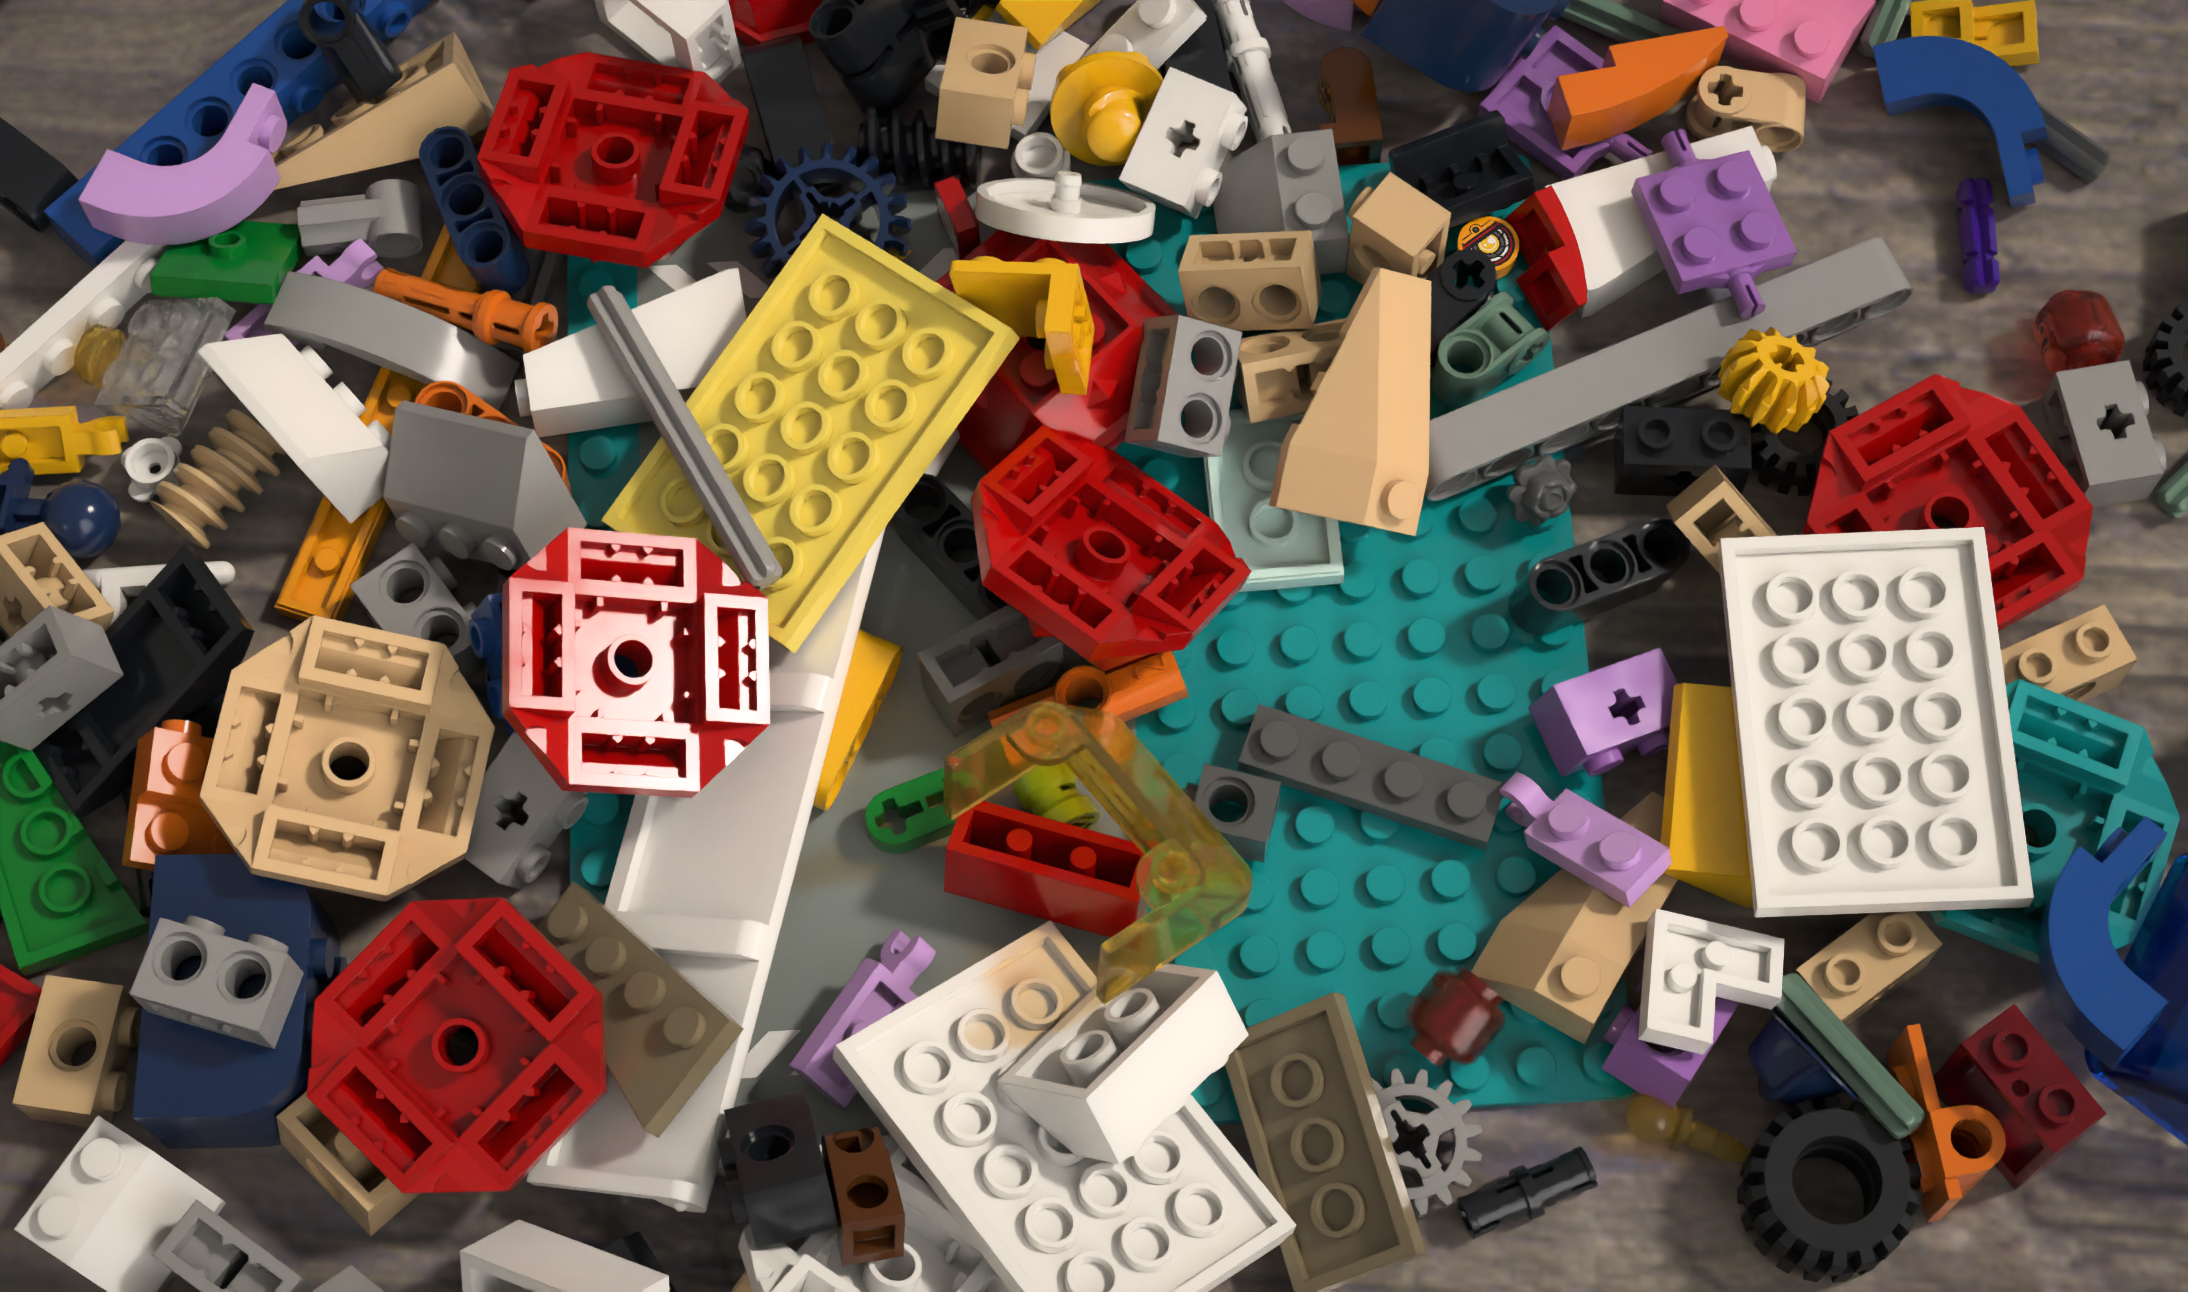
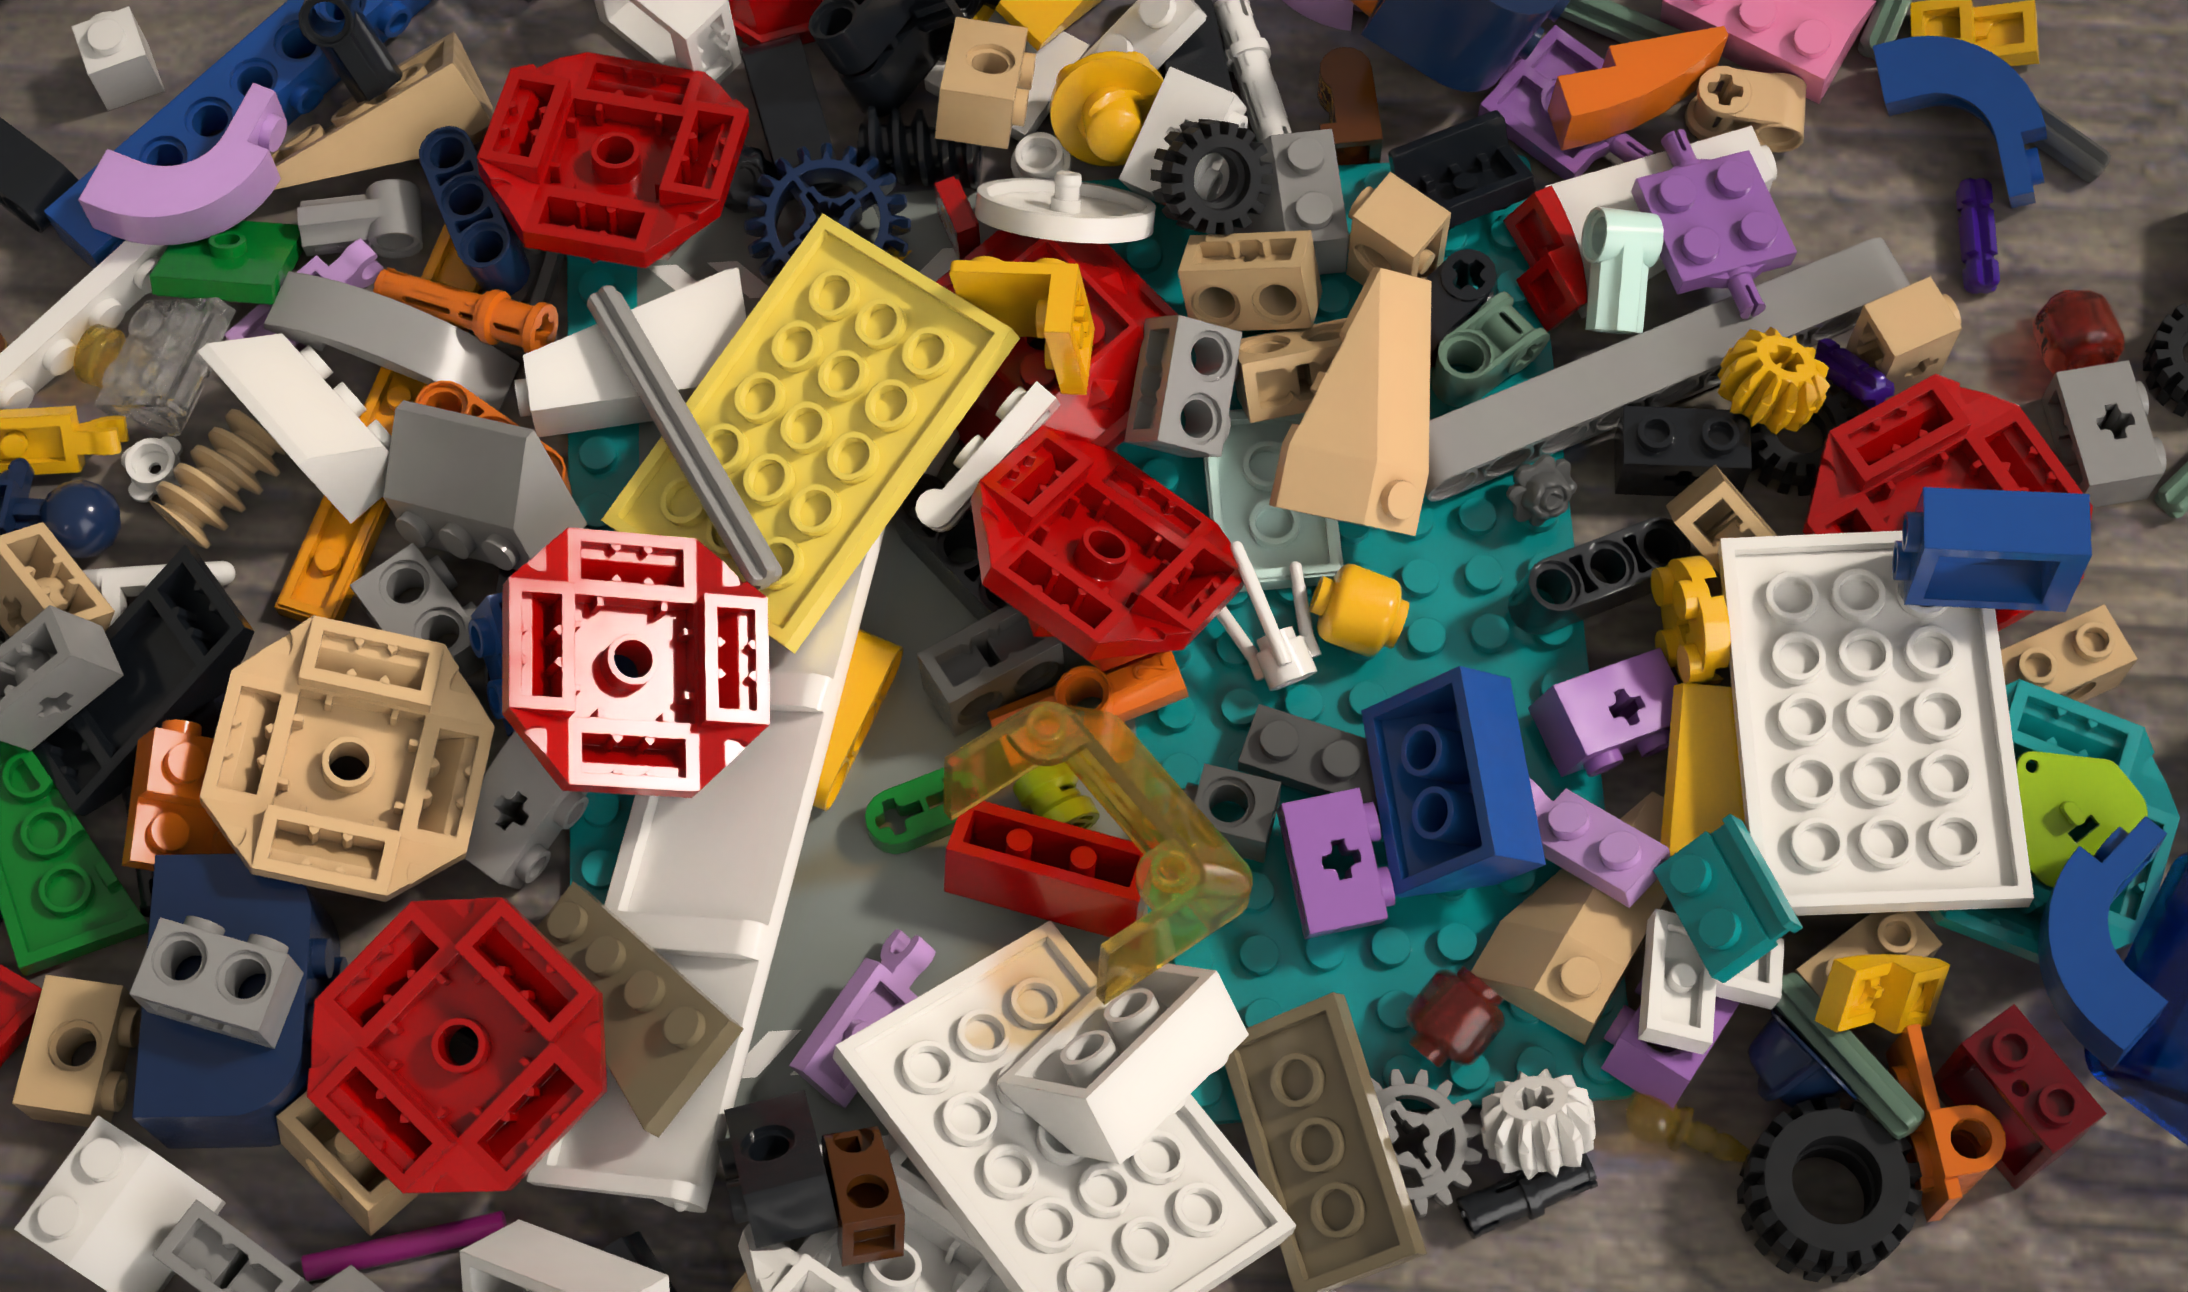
(117, 58): none -> white brick
(401, 1246): none -> magenta bar
(1020, 416): none -> white plate
(1244, 181): none -> black tyre
(1282, 655): none -> white plant
(1308, 833): none -> medium lavender brick
(1359, 610): none -> yellow head
(1452, 784): none -> blue slope
(1494, 239): tile -> none
(1538, 1124): none -> white gear
(1620, 252): none -> light aqua piece
(1694, 623): none -> yellow plate
(1727, 899): none -> teal plate
(1853, 374): none -> dark purple axle
(1882, 991): none -> yellow slope
(1907, 333): none -> tan brick
(1994, 549): none -> blue window
(2062, 796): none -> lime piece

